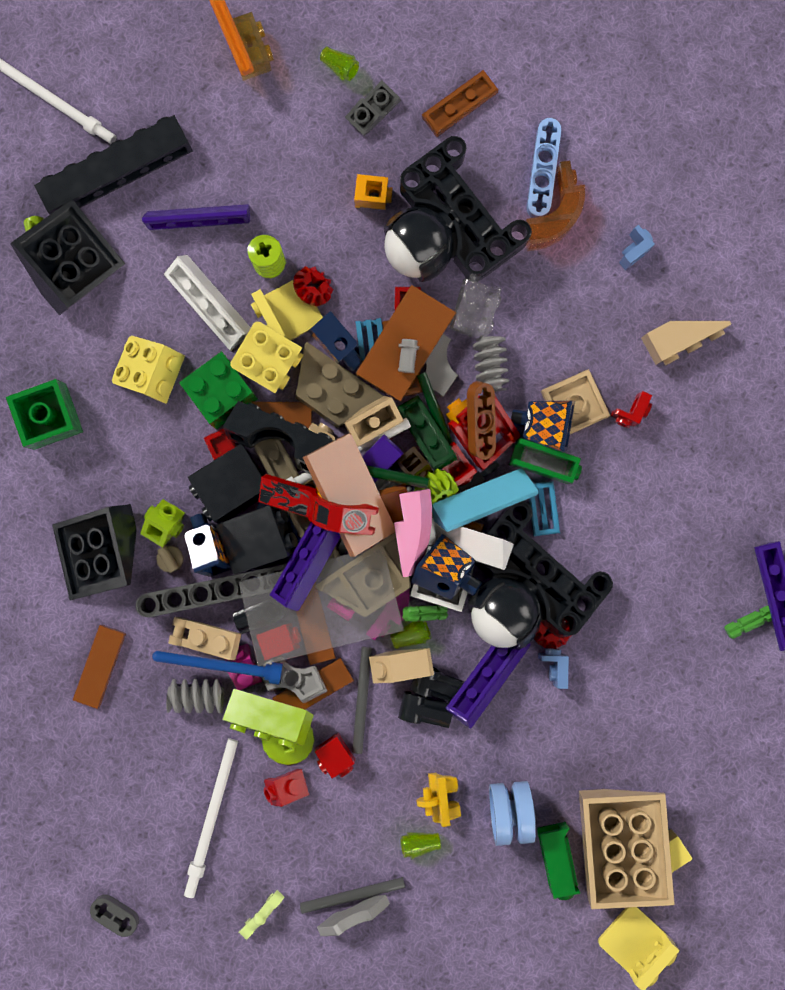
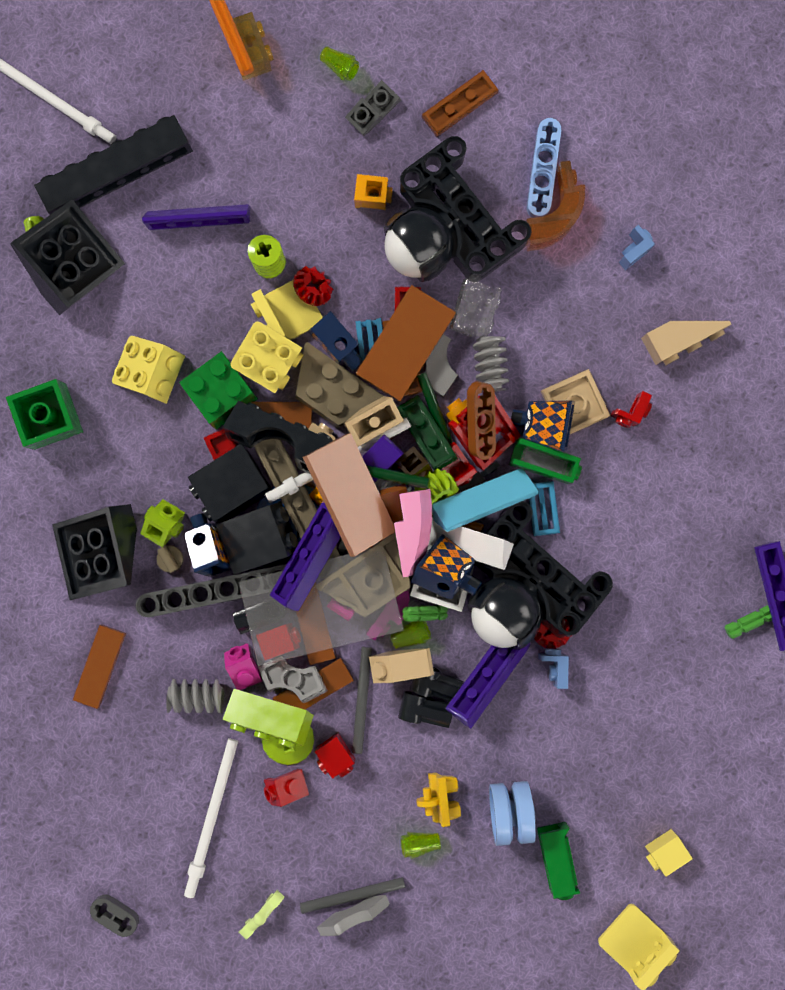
(205, 638): tan plate -> none
(207, 301): white slope -> none
(270, 672): blue piece -> none
(322, 513): red piece -> none
(408, 355): light grey pin -> none
(626, 848): tan slope -> none

